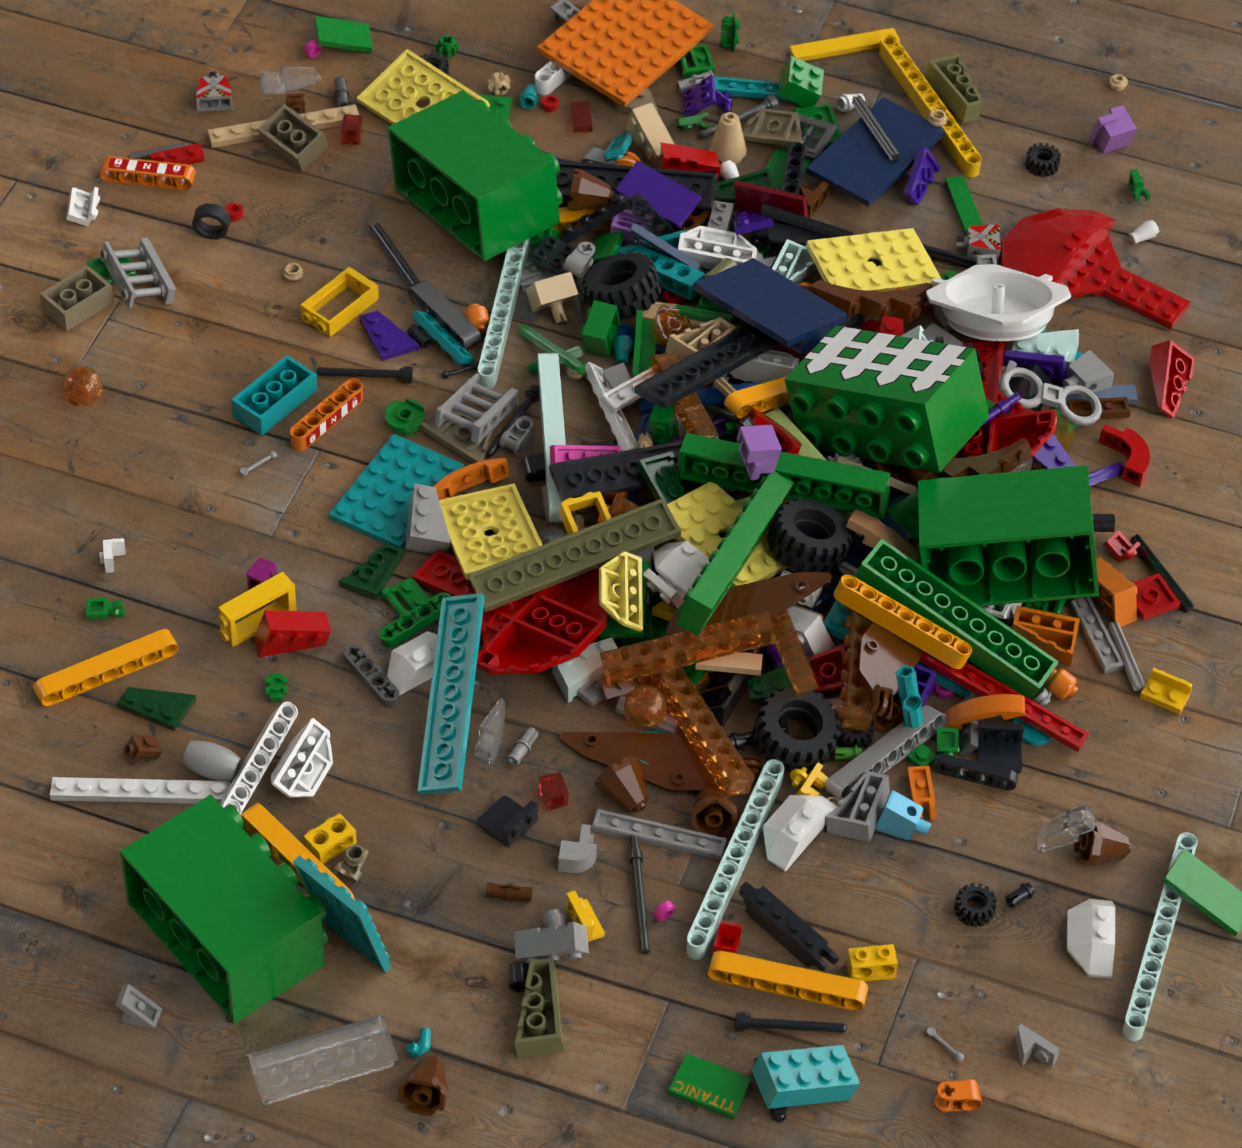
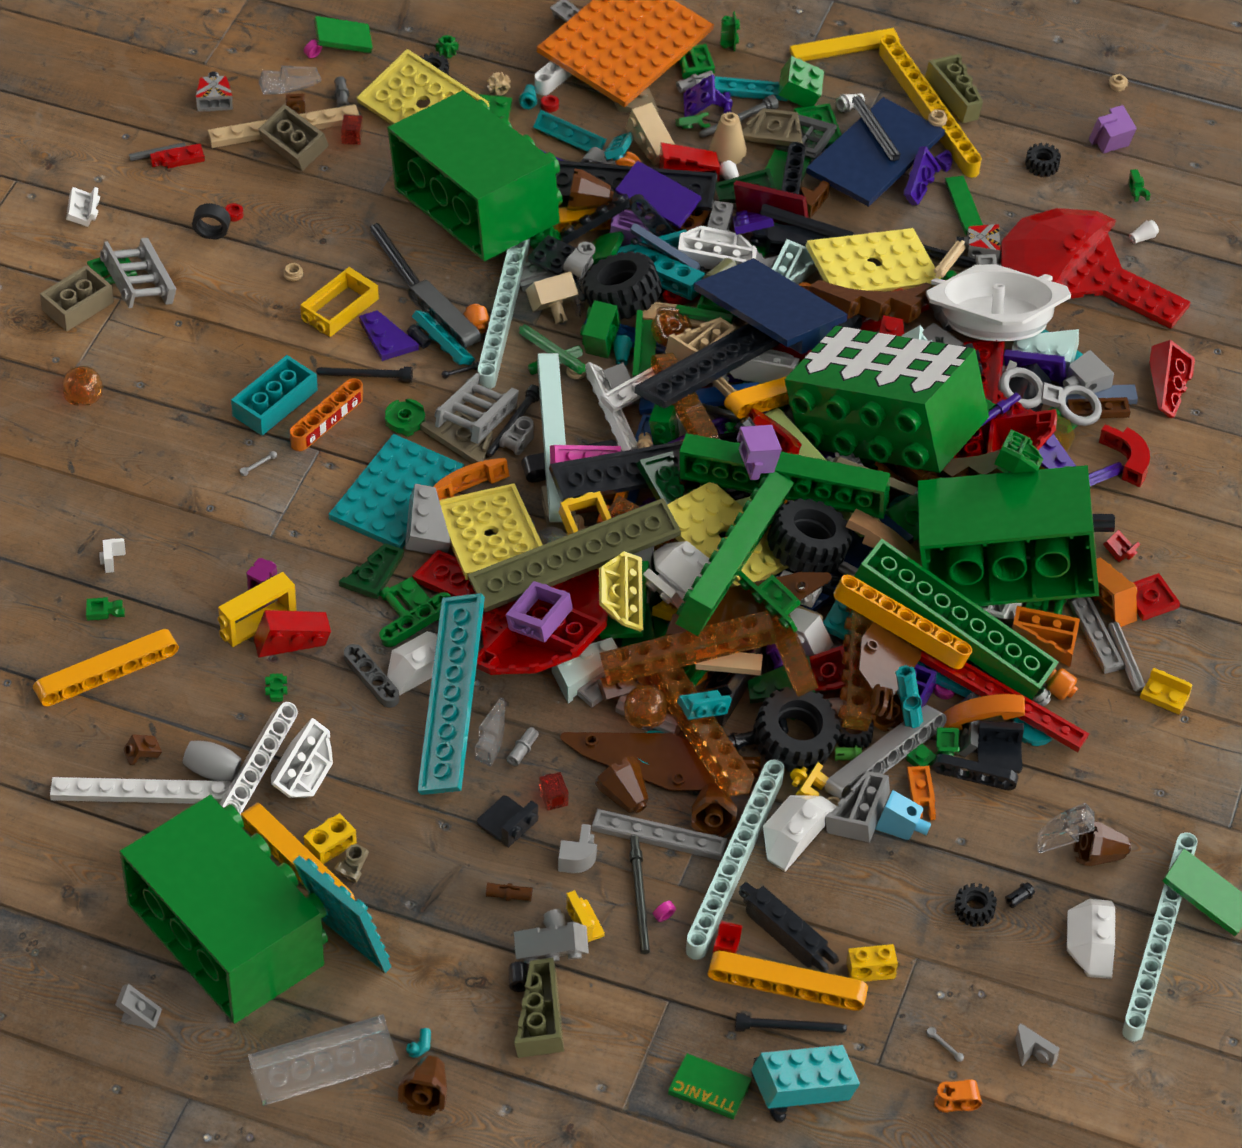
(147, 173): orange beam -> none
(157, 706): dark green wing -> none
(534, 627): none -> medium lavender window
(568, 132): none -> teal plate
(581, 116): clear red tile -> none
(704, 704): none -> teal bracket
(775, 596): none -> green bracket
(944, 160): none -> dark purple tile
(949, 259): none -> tan axle
(1018, 454): none -> green wedge
(1157, 567): black axle -> none

